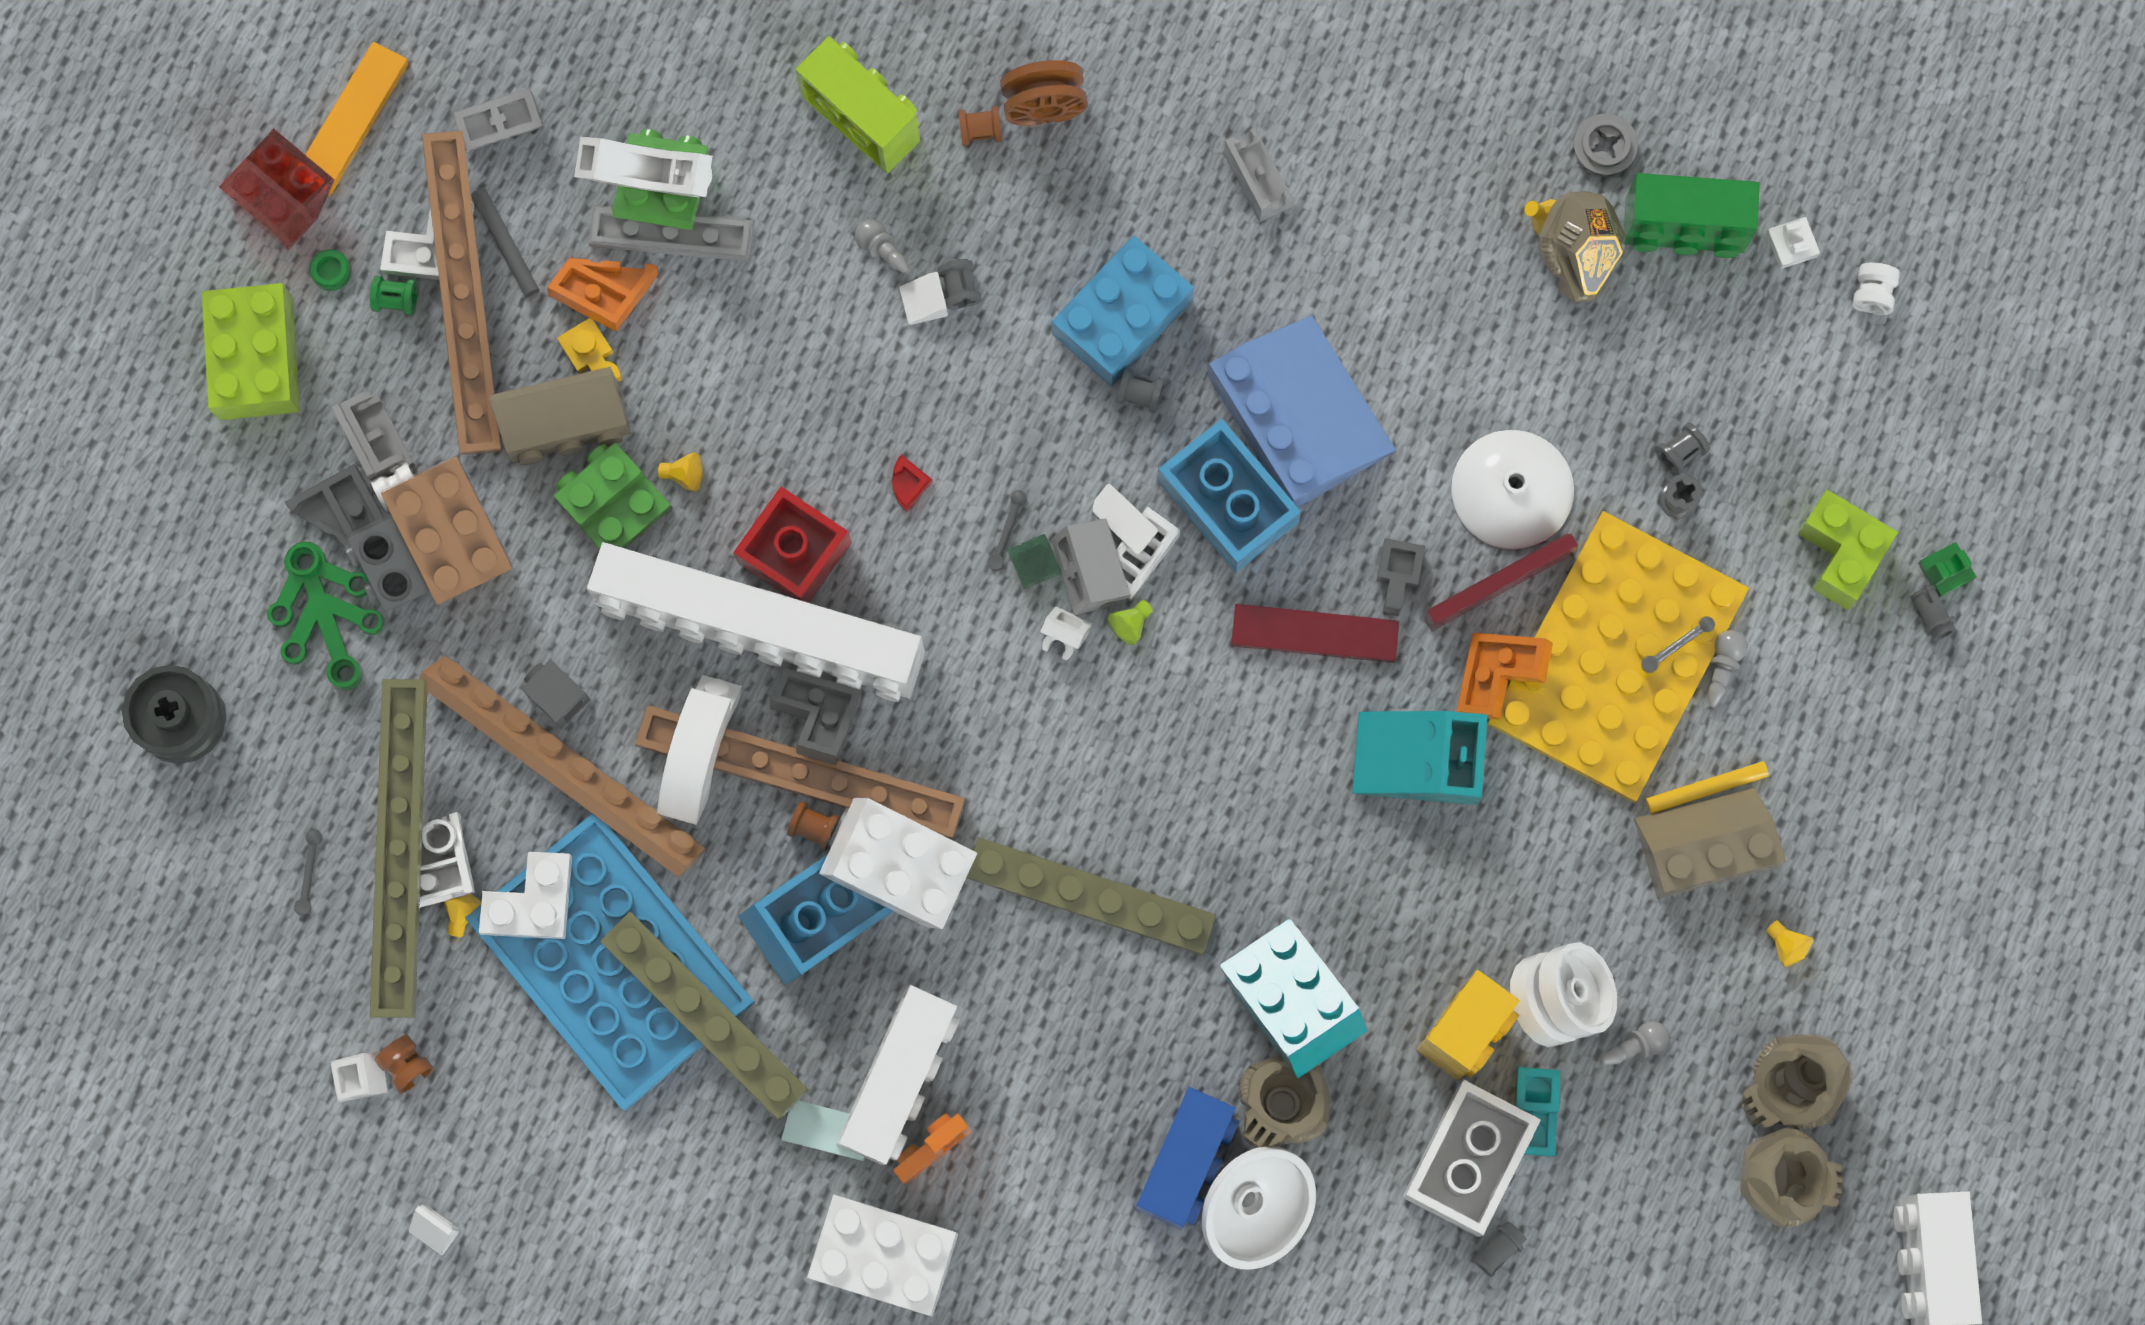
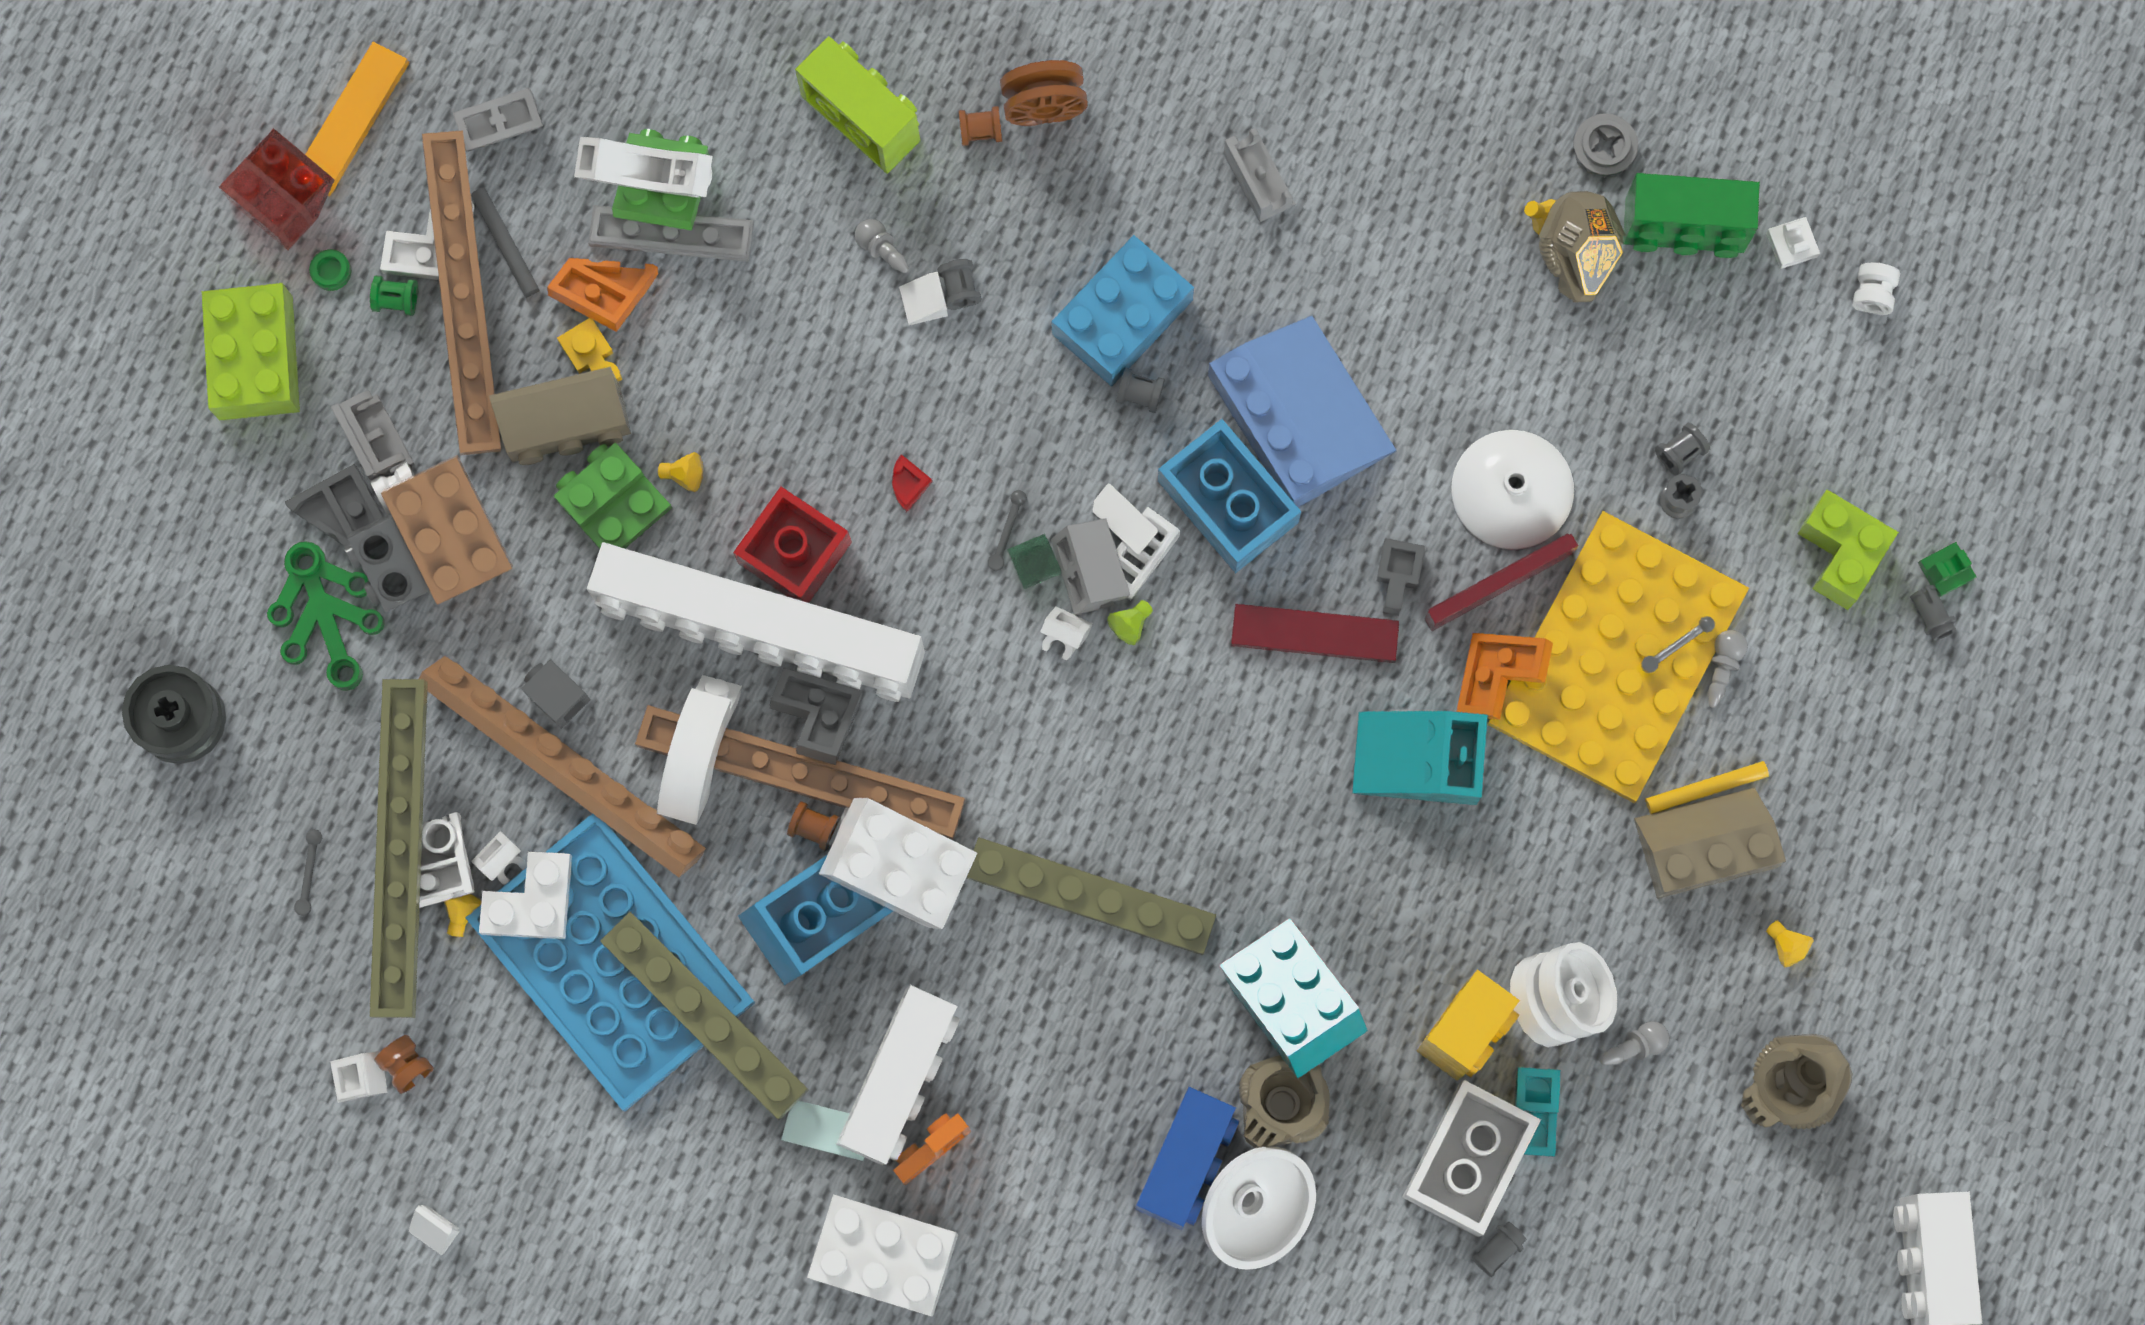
(496, 856): none -> white tile
(1789, 1178): dark tan helmet -> none

